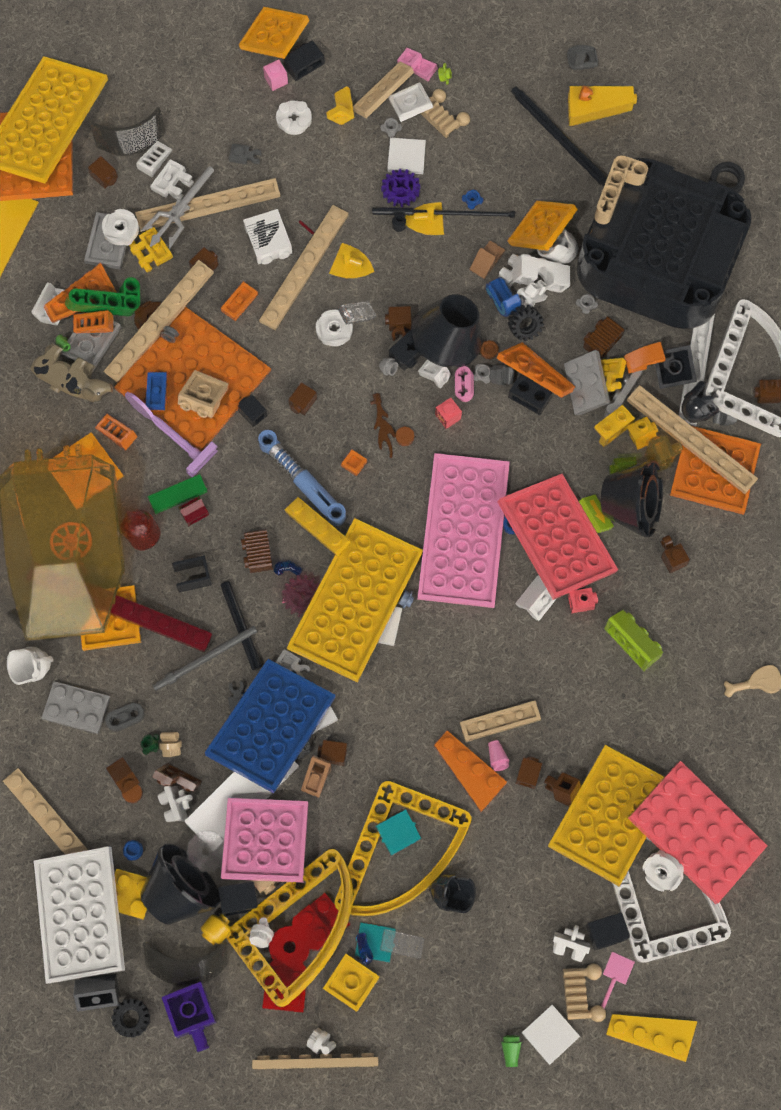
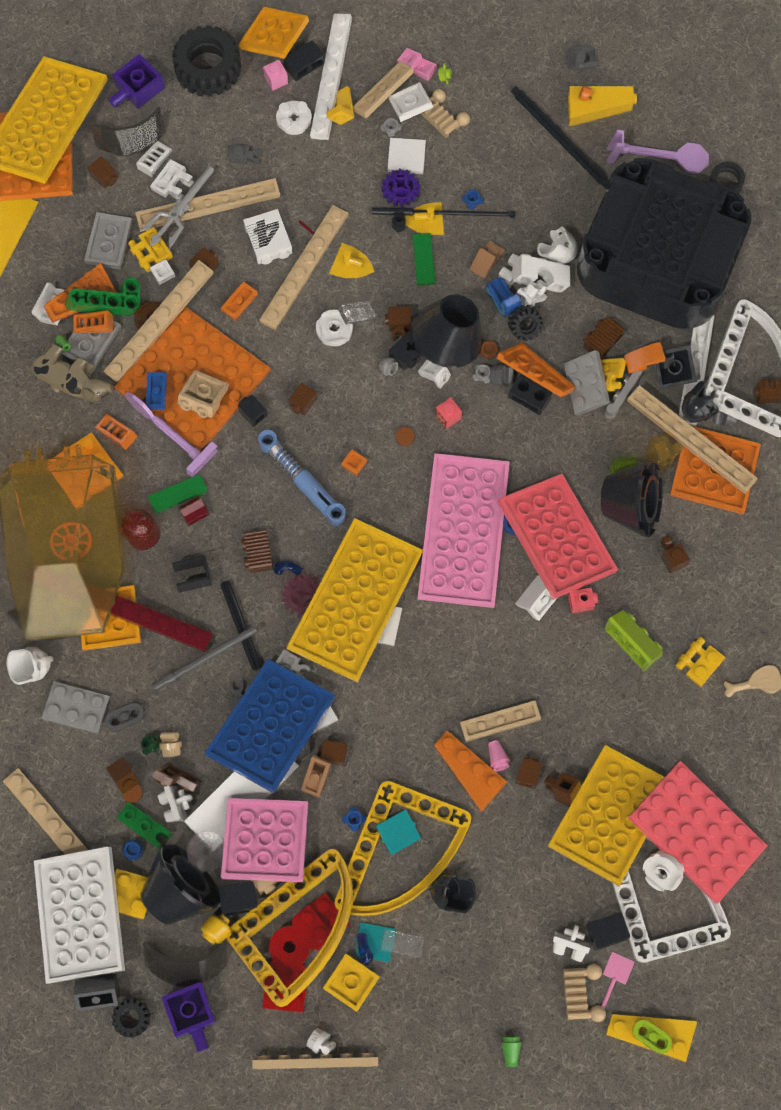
(124, 236): white plate -> none
(136, 82): none -> dark purple brick
(143, 825): none -> green plate
(162, 272): none -> white plate
(169, 334): dark grey bush -> none
(206, 80): none -> black tyre
(261, 934): white piece -> none
(317, 526): yellow plate -> none
(331, 75): none -> white plate
(359, 819): none -> blue plate
(385, 427): reddish brown piece -> none
(406, 599): sand blue plate -> none
(423, 259): none -> green tile
(460, 384): bright pink beam -> none
(542, 225): light orange plate -> none
(550, 1034): white tile -> none
(587, 298): light grey plate -> none
(592, 508): lime tile -> none
(614, 425): yellow bracket -> none
(627, 174): tan beam -> none
(641, 432): yellow brick -> none
(651, 1037): none -> lime plate
(690, 157): none -> lavender piece
(705, 665): none -> yellow plate

